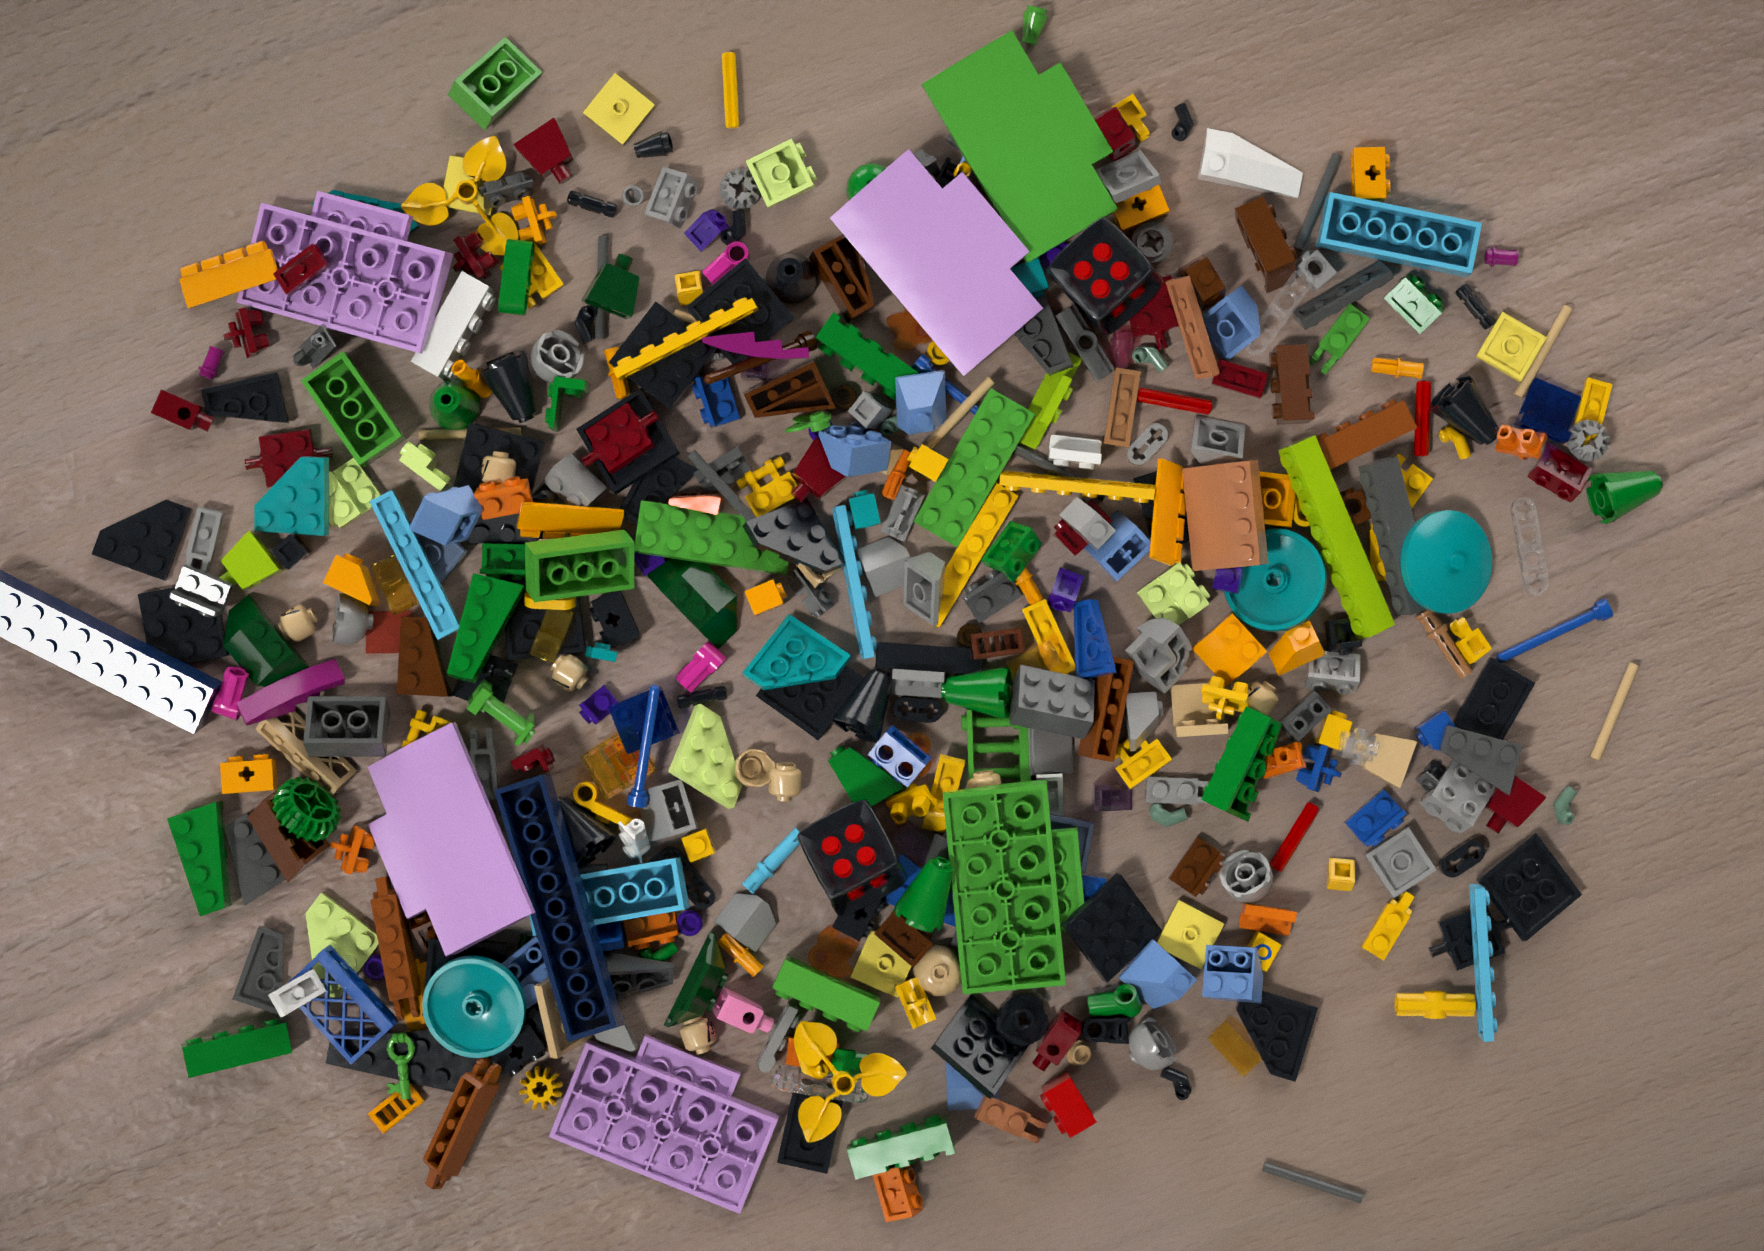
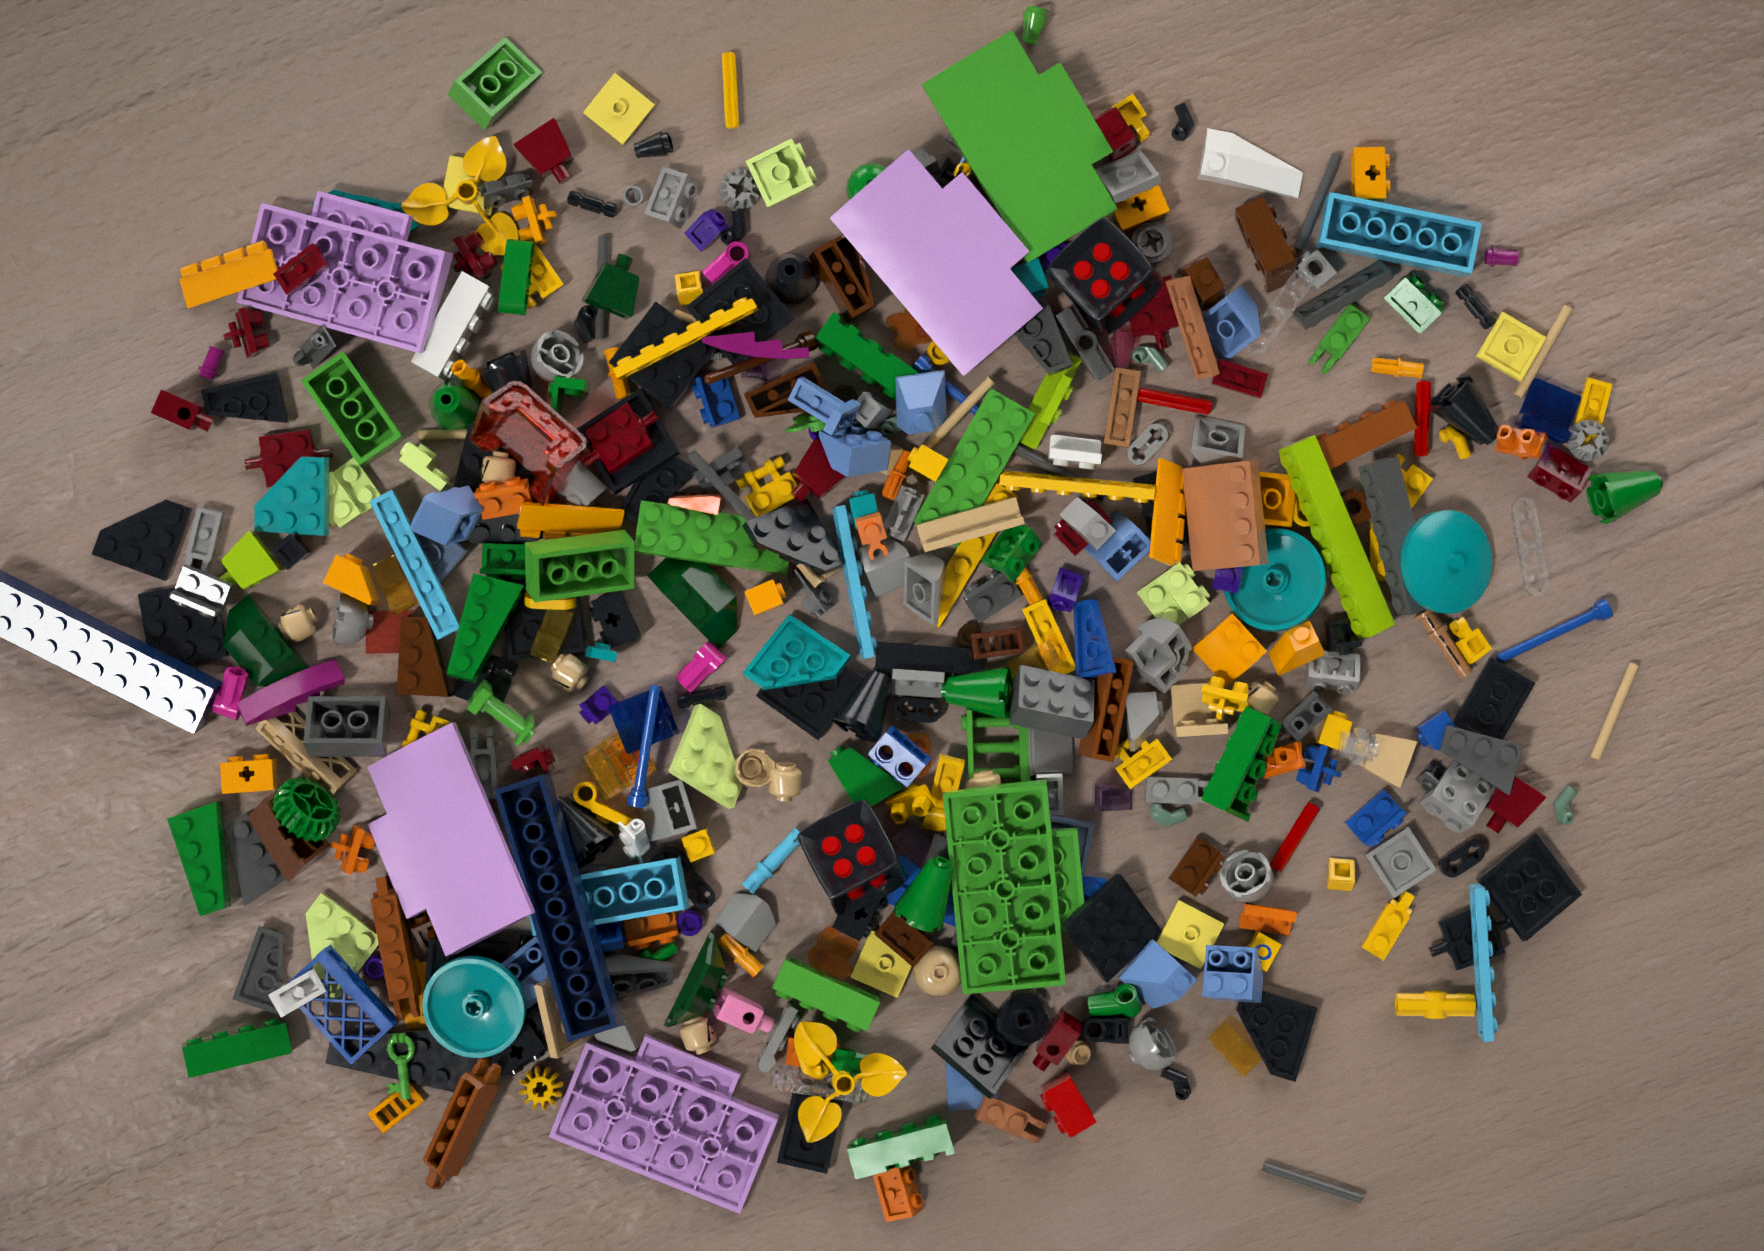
(531, 434): none -> clear red windscreen
(648, 563): dark purple plate -> none
(824, 405): none -> medium blue bracket
(872, 531): none -> orange plate
(915, 1002): yellow hips -> none
(969, 524): none -> tan fence
(1291, 384): reddish brown wedge -> none

